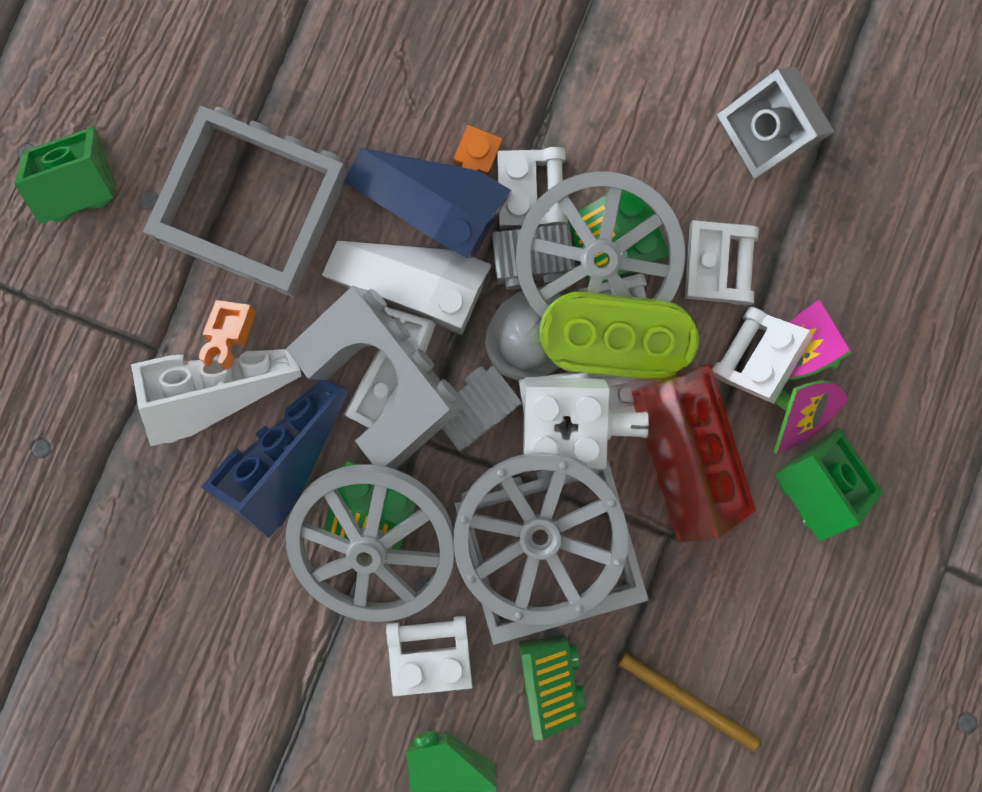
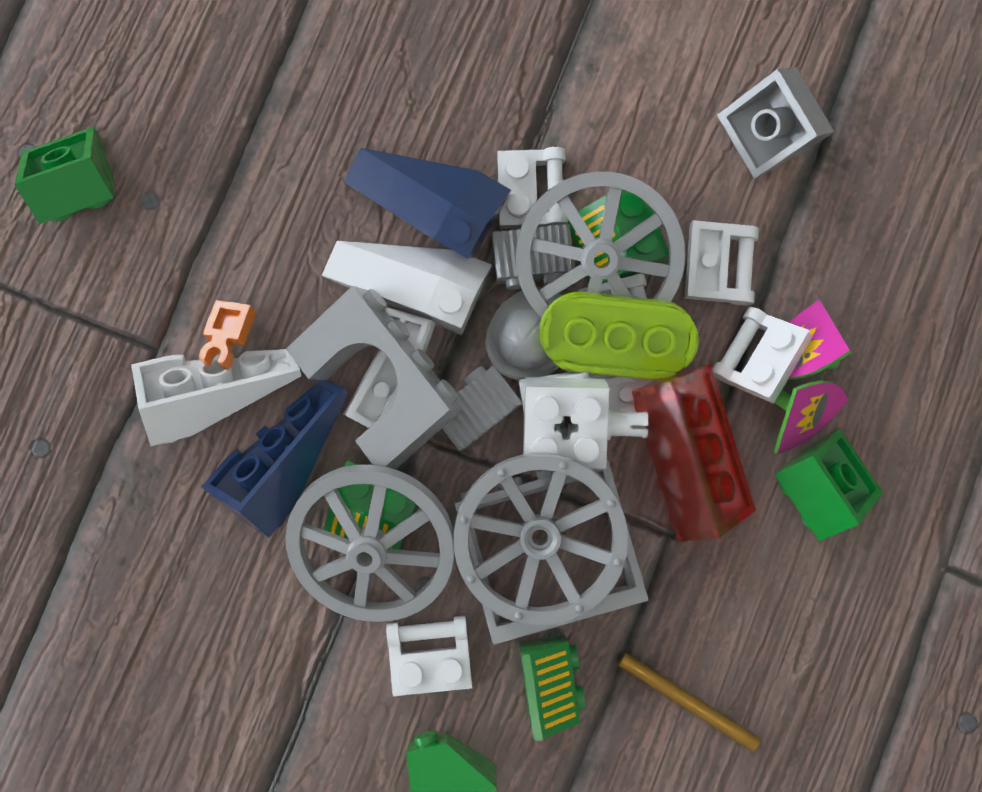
(183, 170): light grey window -> none
(477, 150): orange plate -> none

